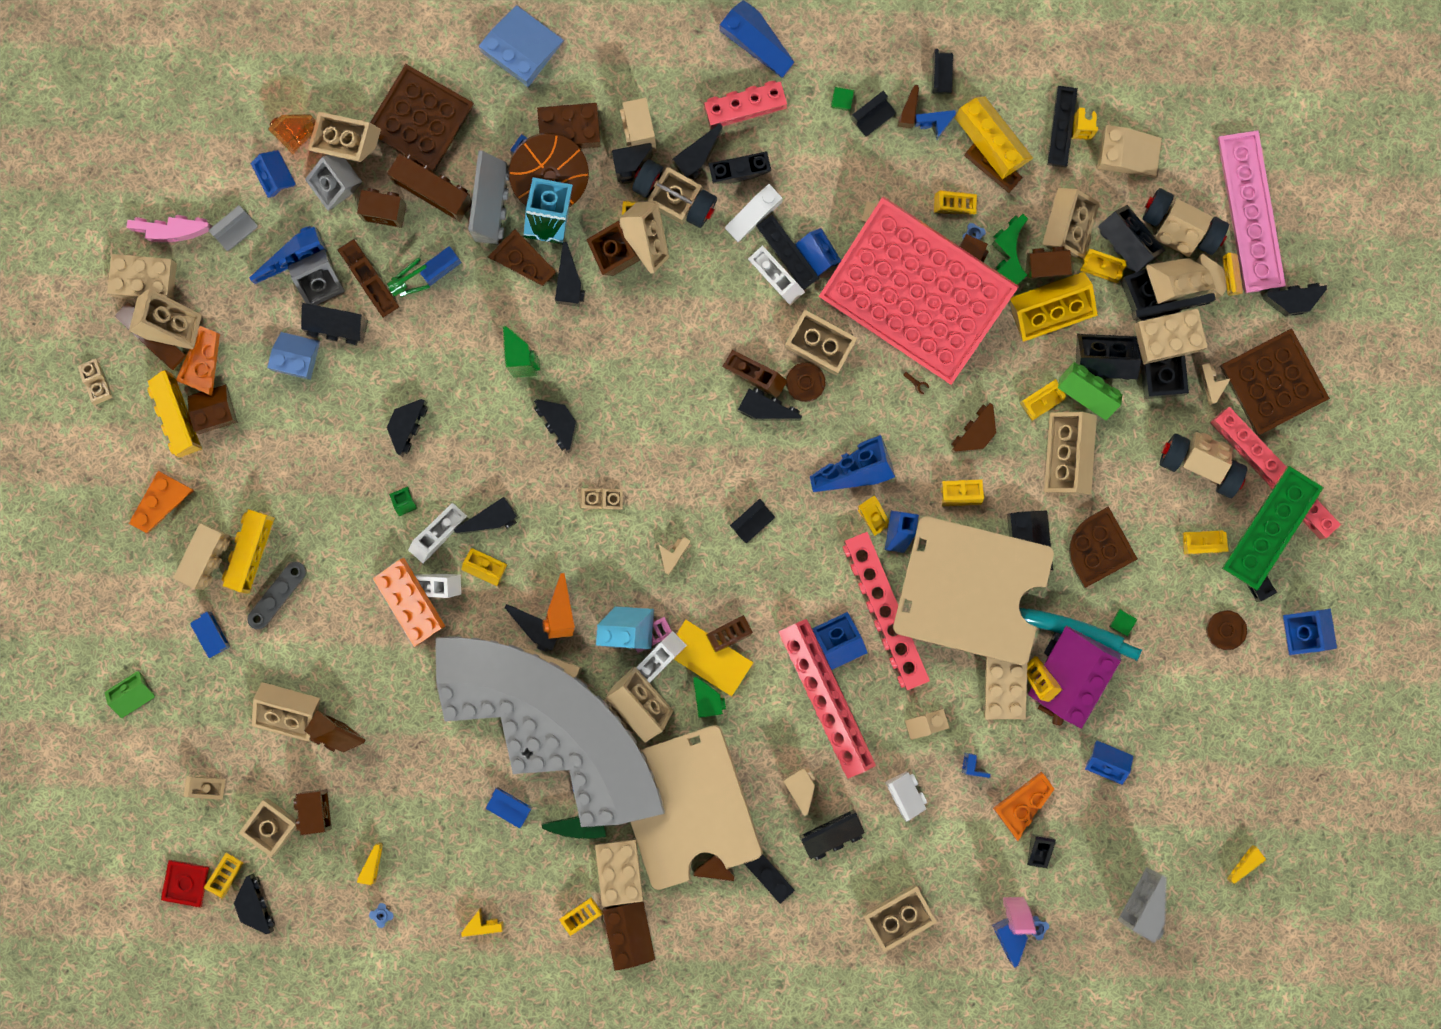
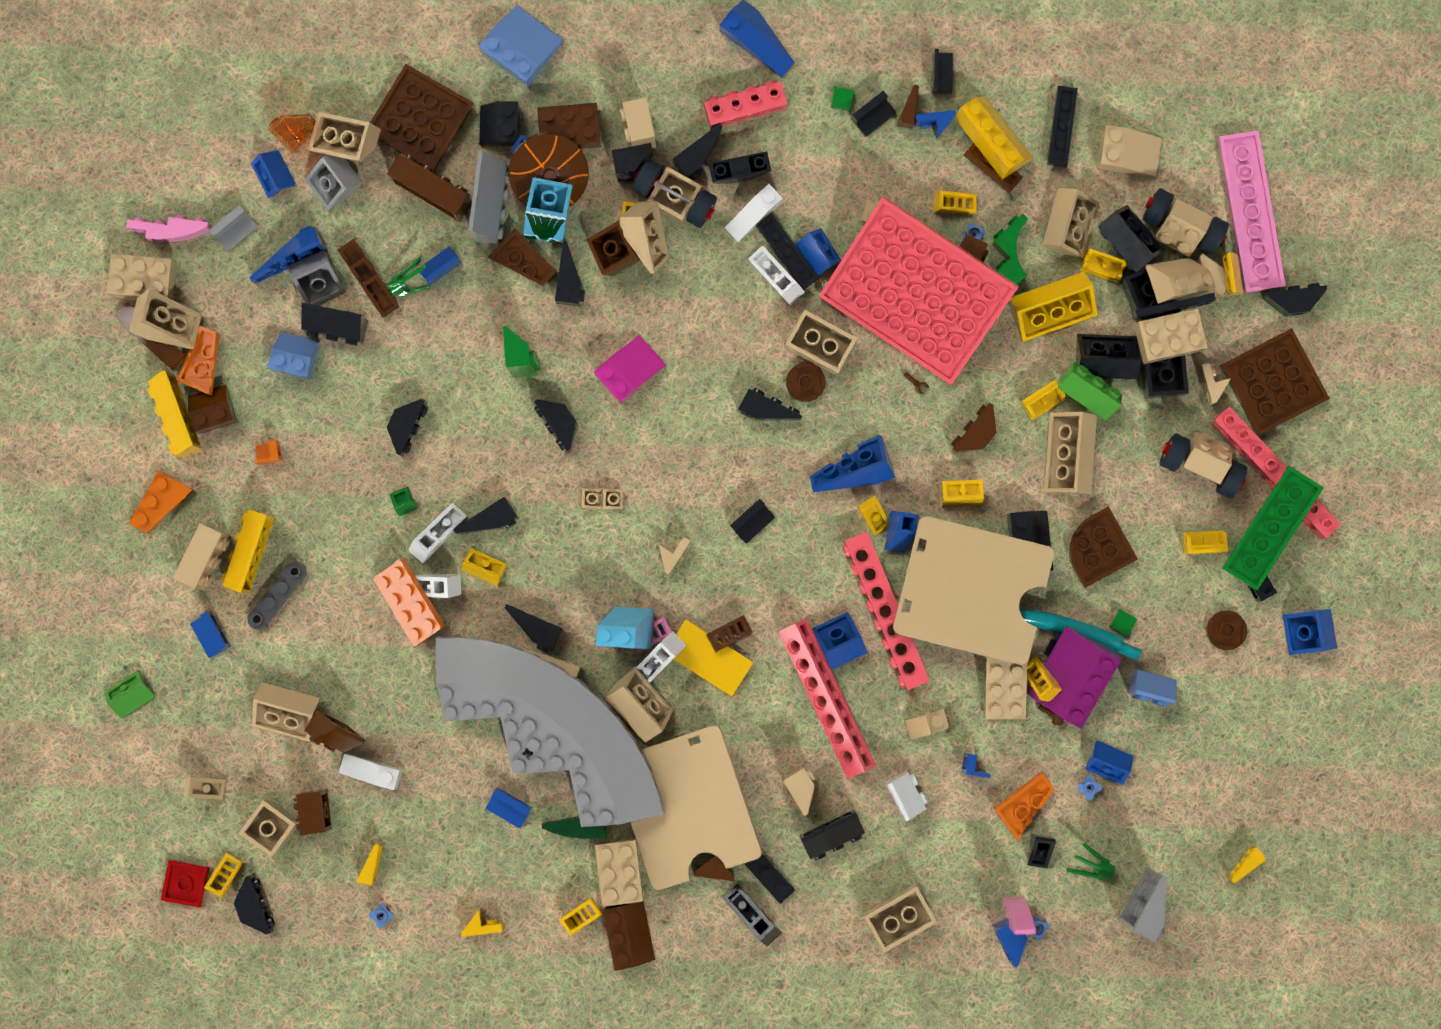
(95, 381): tan slope -> none
(268, 453): none -> orange panel
(370, 771): none -> white slope
(381, 208): reddish brown brick -> none
(499, 123): none -> black slope
(559, 616): orange slope -> none
(629, 369): none -> dark pink slope
(708, 700): green slope -> none
(752, 915): none -> black slope
(755, 373): reddish brown slope -> none
(1048, 263): reddish brown slope -> none
(1082, 127): yellow hinge -> none
(1095, 787): none -> medium blue plate
(1102, 869): none -> green plant
(1153, 686): none -> medium blue slope

